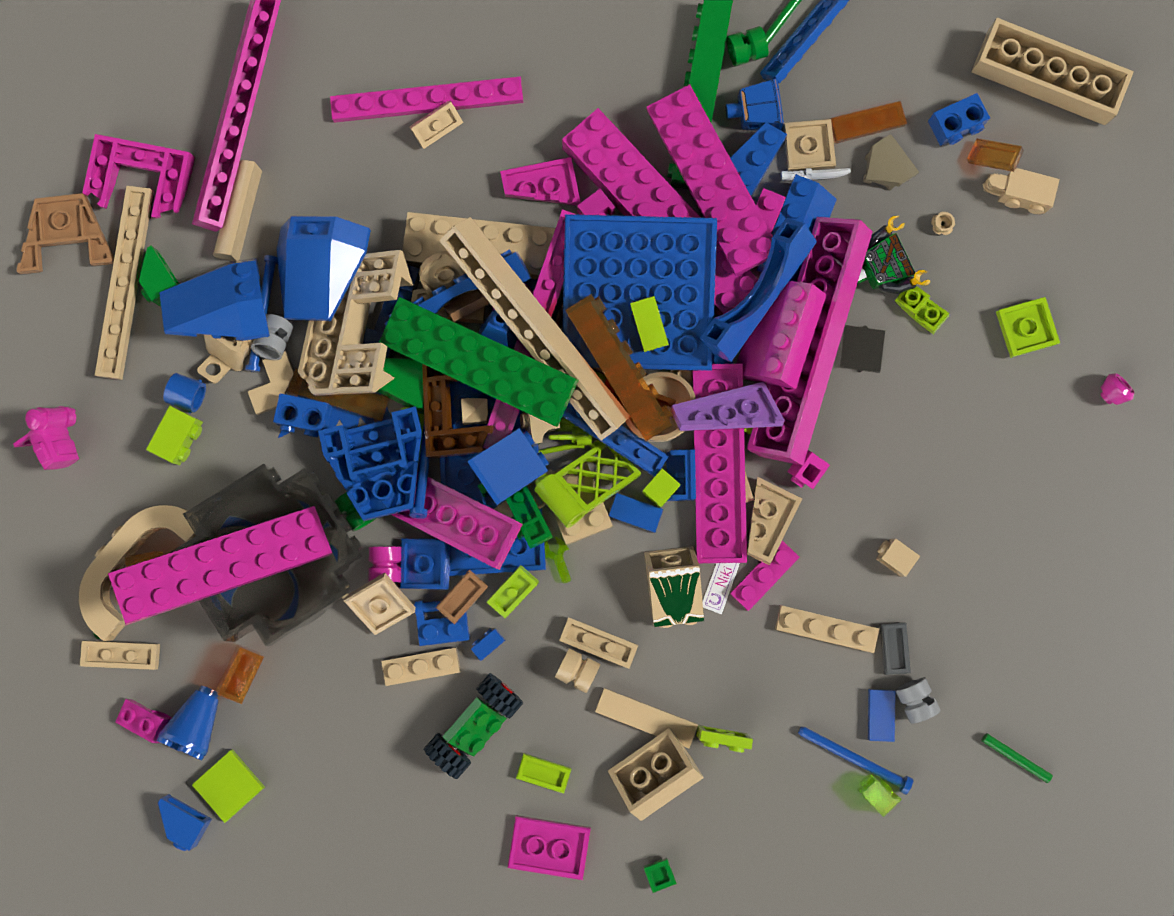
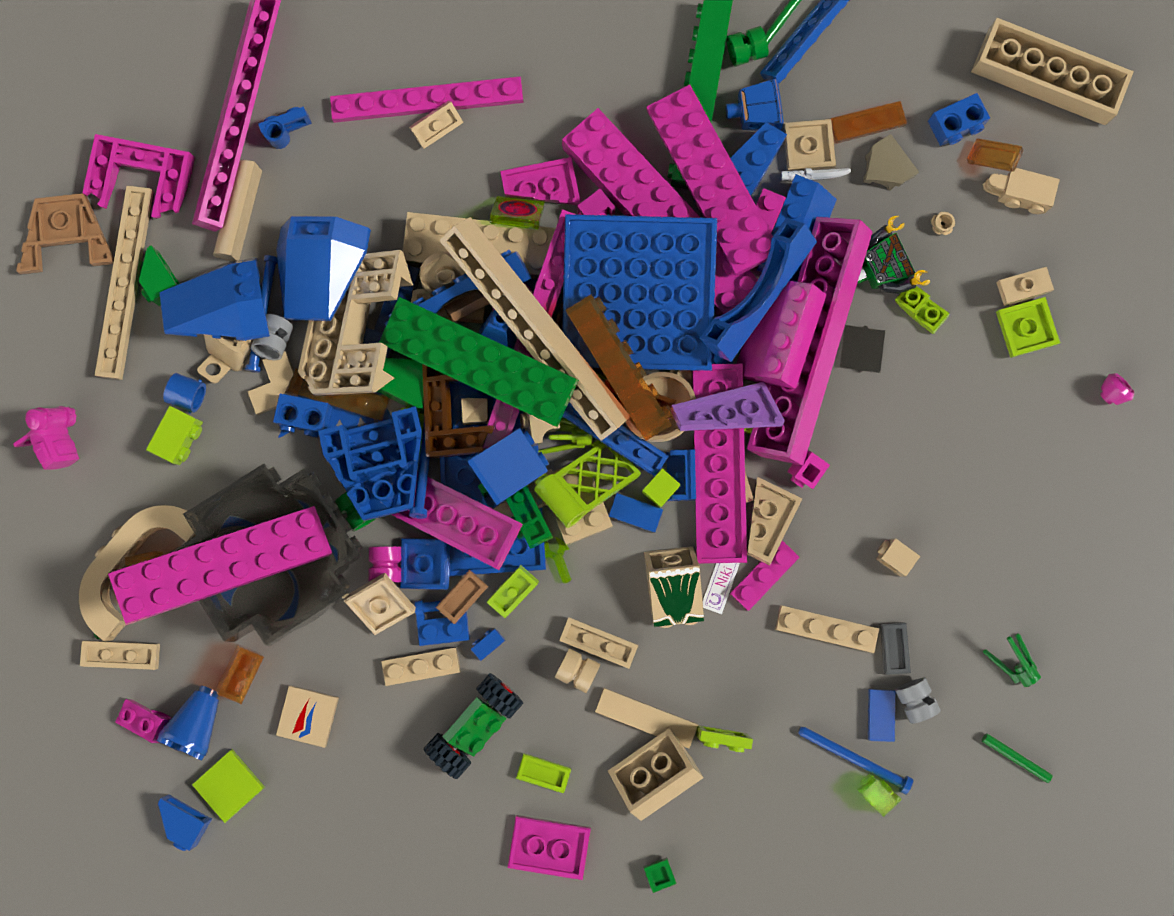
(288, 122): none -> blue plate
(307, 716): none -> tan tile
(517, 212): none -> clear neon green tile
(649, 324): lime tile -> none
(1025, 286): none -> tan brick
(1025, 670): none -> green plant

